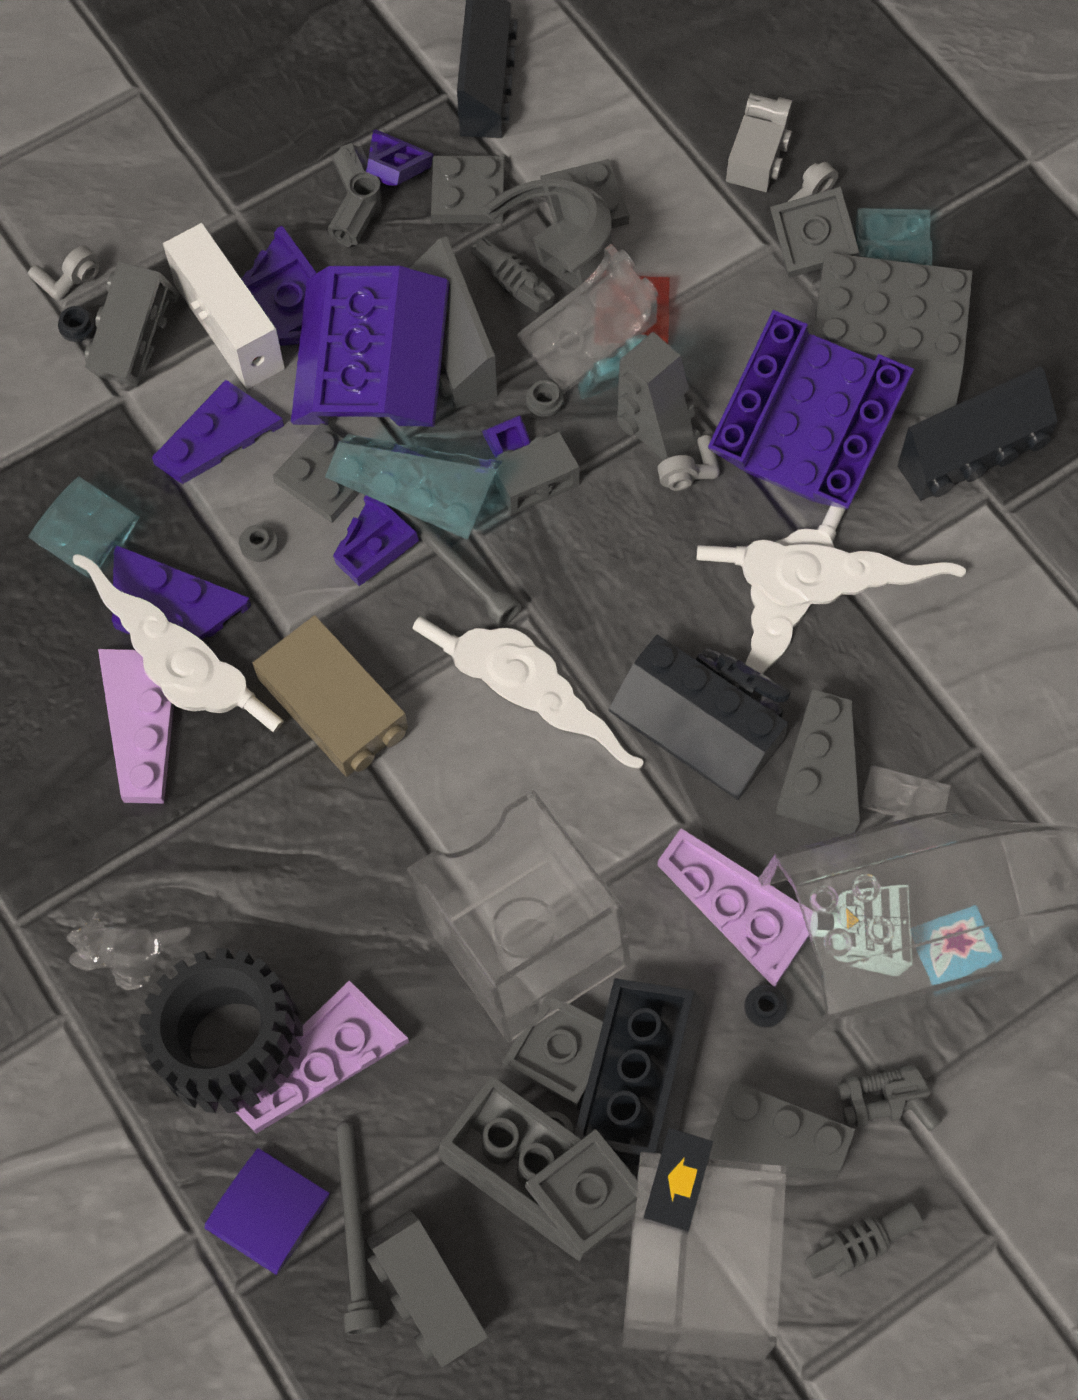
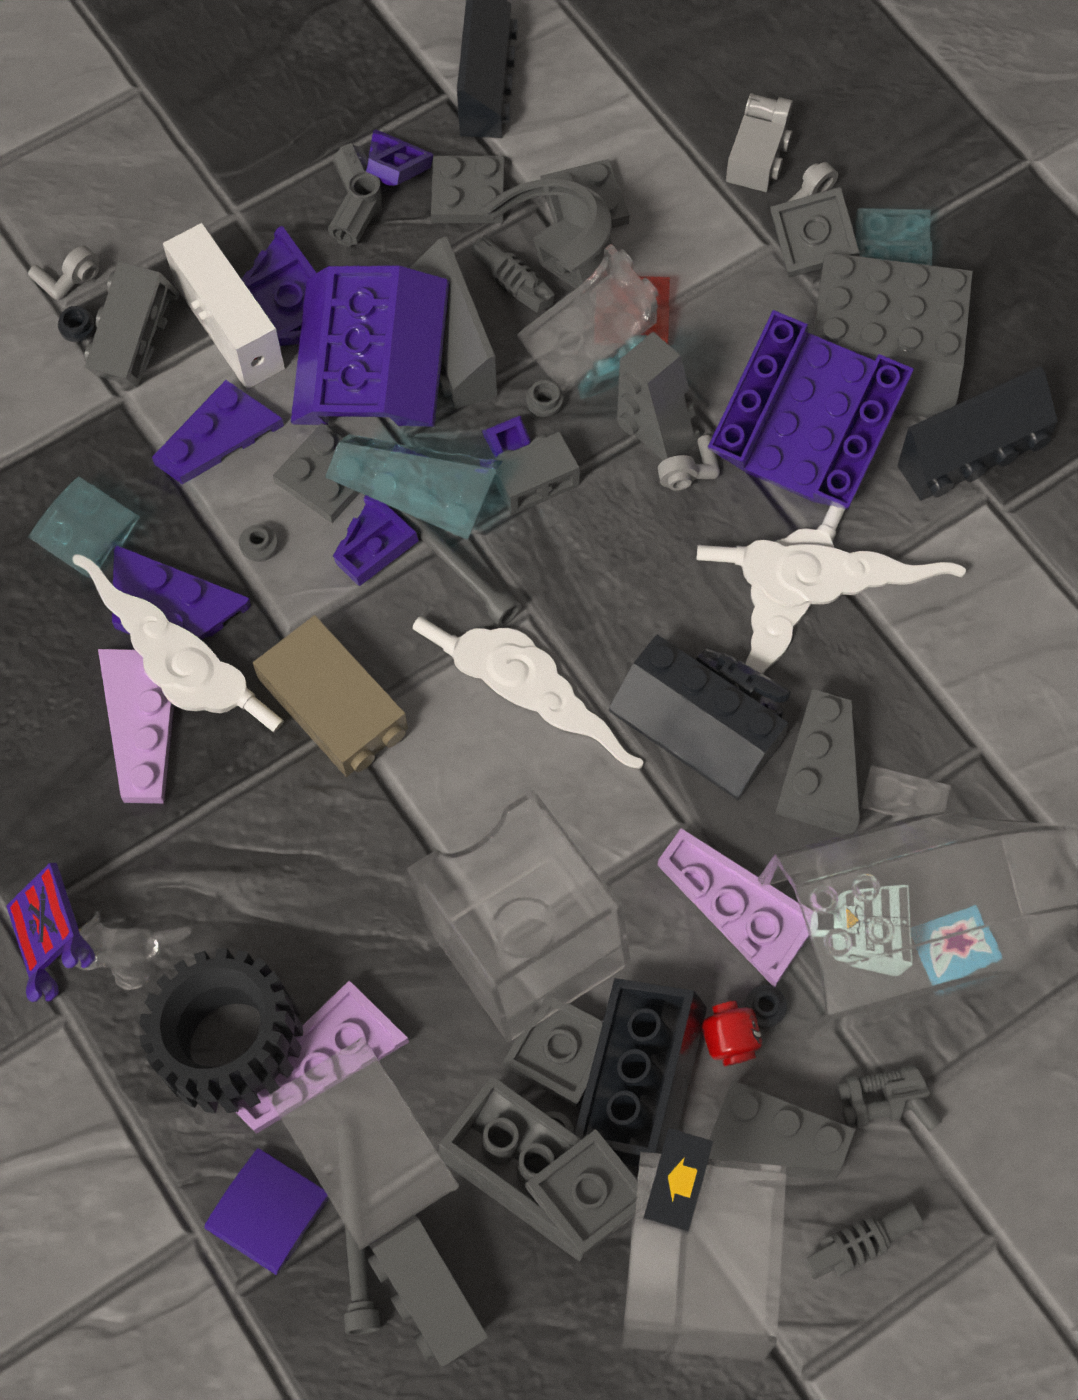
(45, 930): none -> dark purple flag
(360, 1127): none -> clear container
(732, 1034): none -> red head

